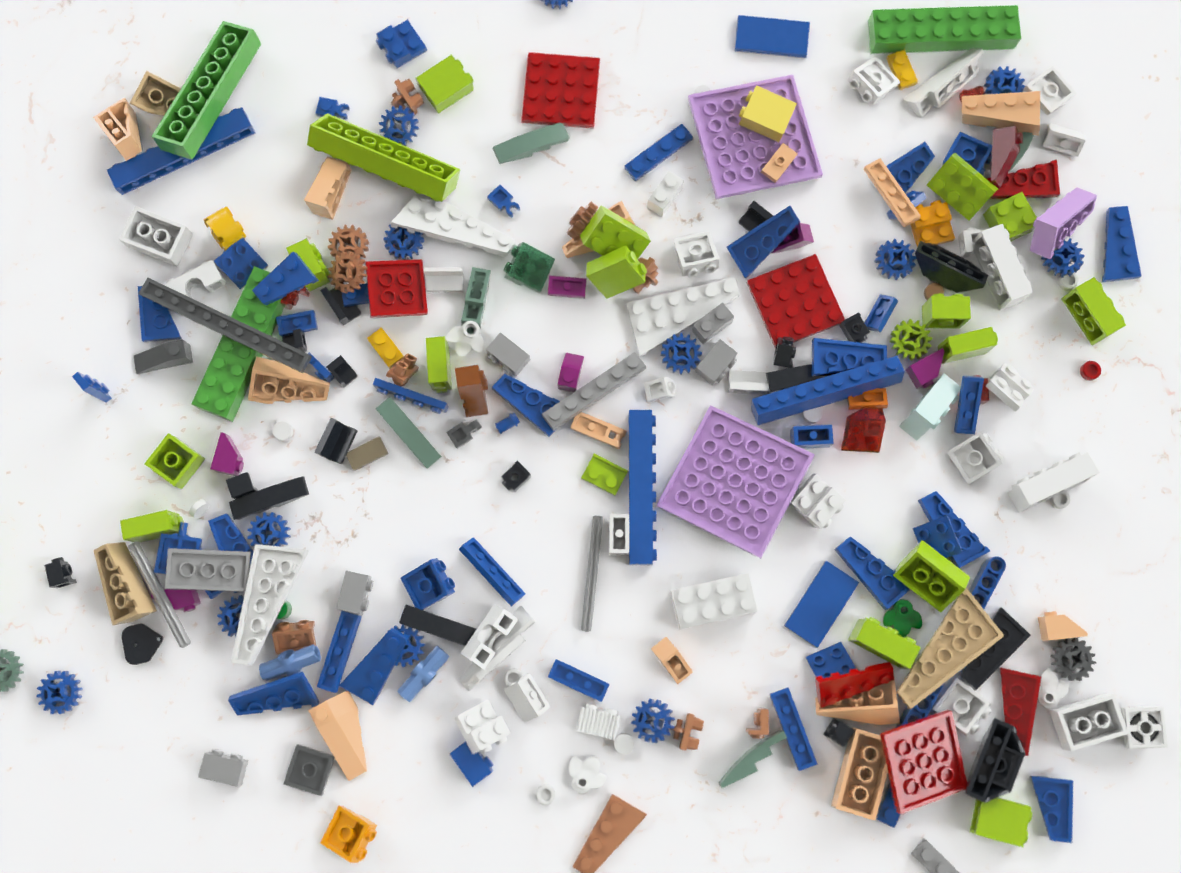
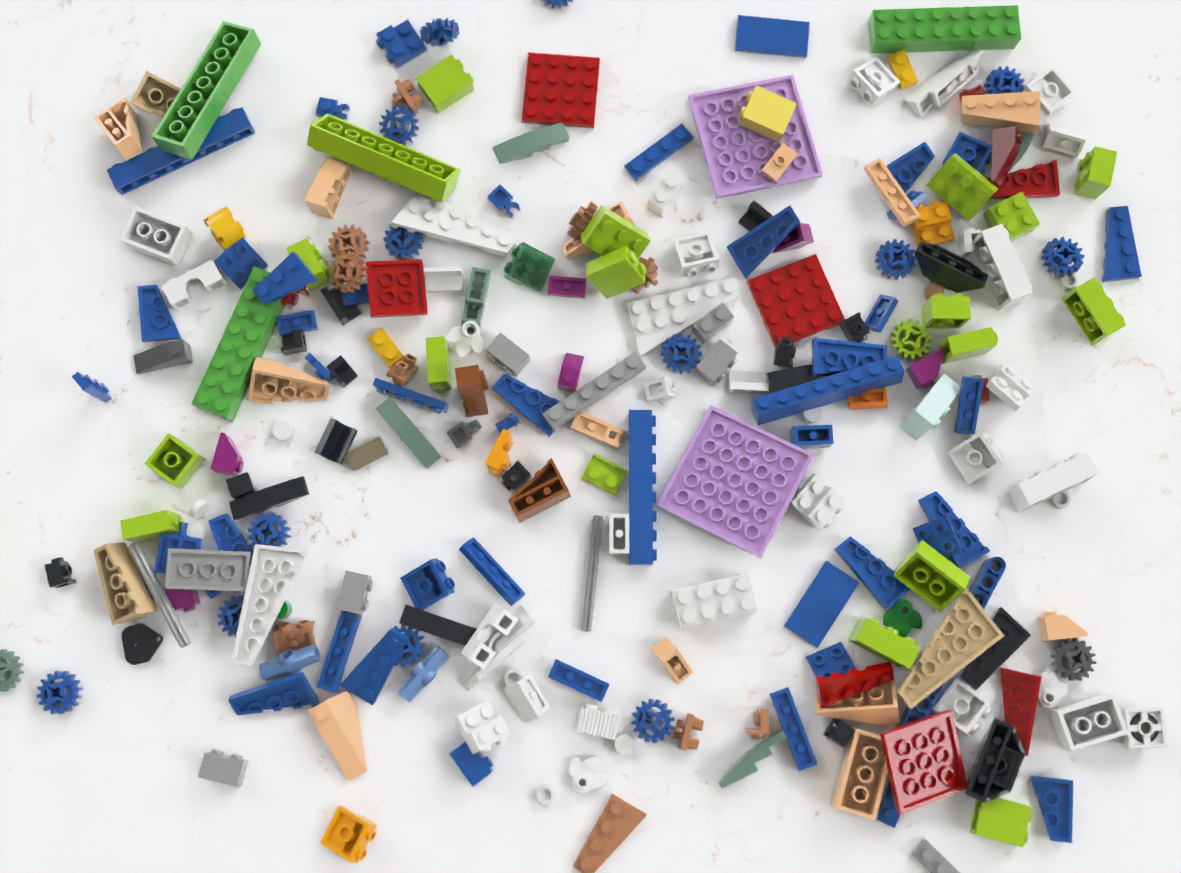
(225, 325): dark grey plate -> none
(309, 770): dark grey plate -> none
(439, 32): none -> blue gear
(499, 459): none -> light orange plate
(540, 493): none -> dark orange wedge
(864, 430): clear red slope -> none
(1061, 221): lavender wedge -> none
(1090, 370): red tile -> none
(1095, 172): none -> lime brick

